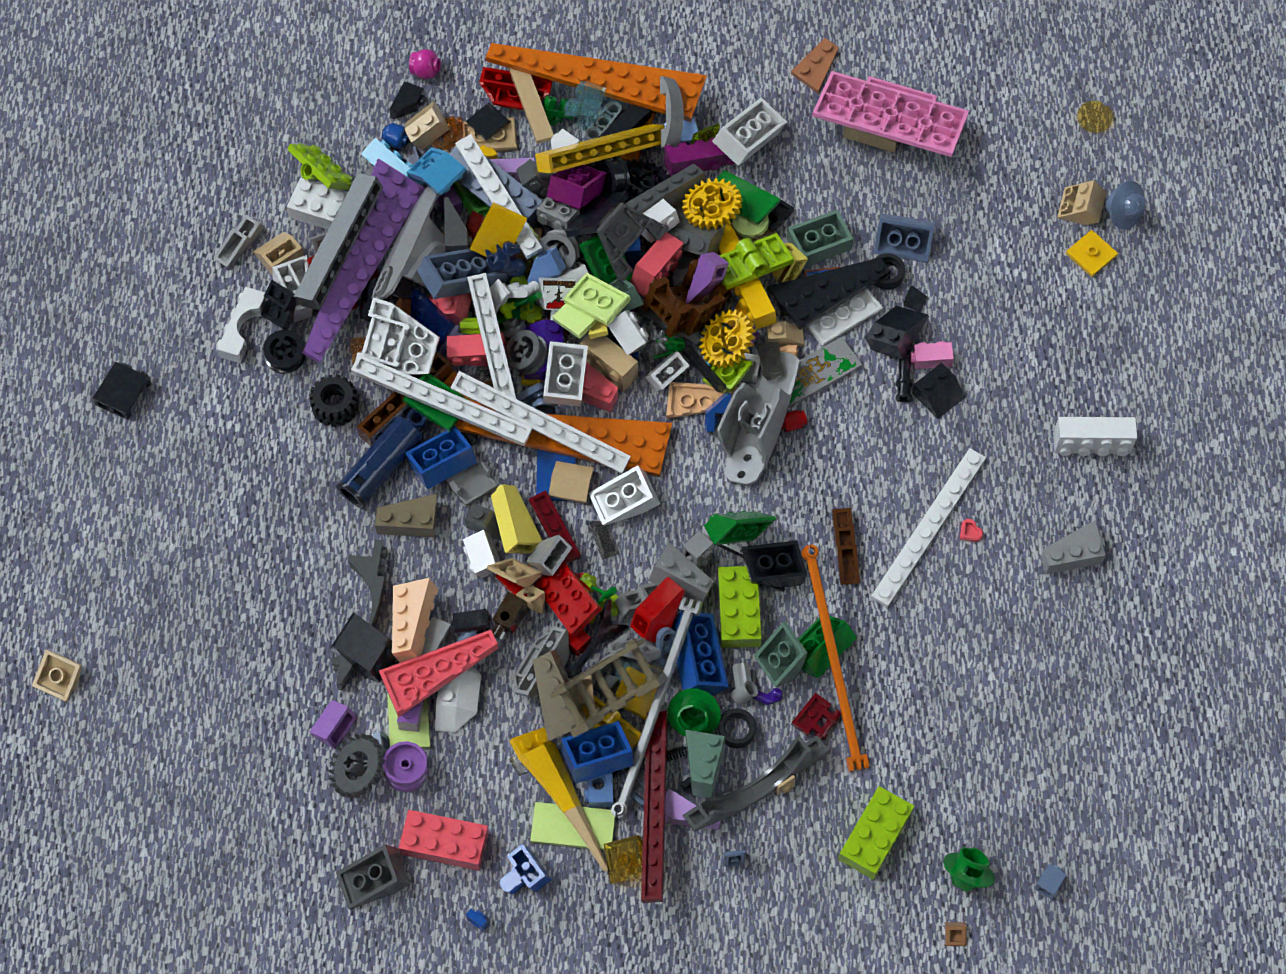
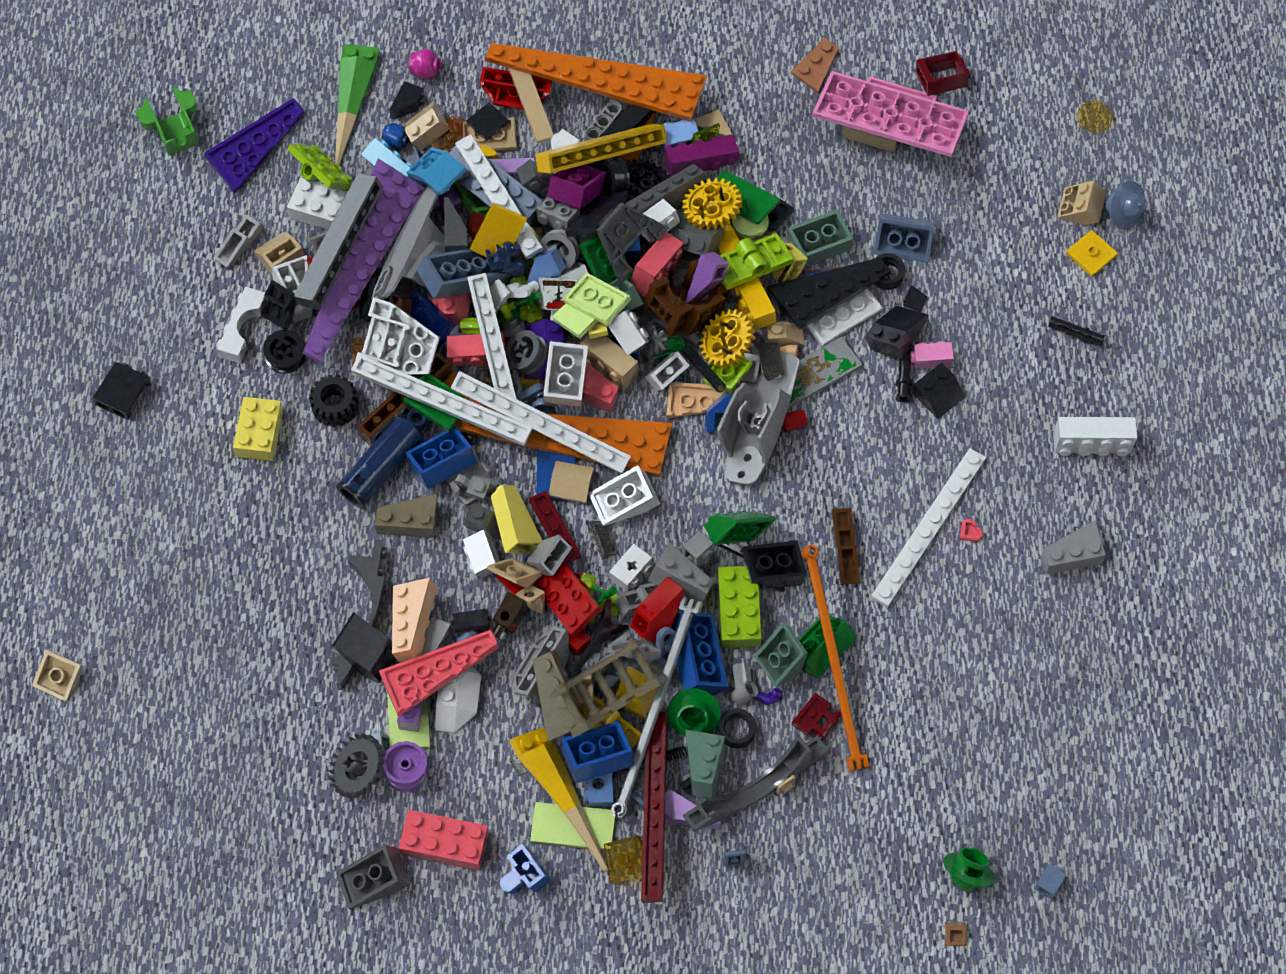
(174, 131): none -> bright green piece
(245, 150): none -> dark purple wing
(258, 428): none -> light yellow brick
(333, 724): medium lavender brick -> none
(356, 72): none -> bright green plate
(475, 487): none -> light grey plate
(477, 919): blue plate -> none
(554, 112): green hips -> none
(587, 102): clear light blue brick -> none
(632, 558): none -> white brick
(674, 112): light grey slope -> none
(711, 119): none -> tan tile
(749, 131): white brick -> none
(876, 832): lime brick -> none
(941, 62): none -> dark red window
(1097, 338): none -> black pin

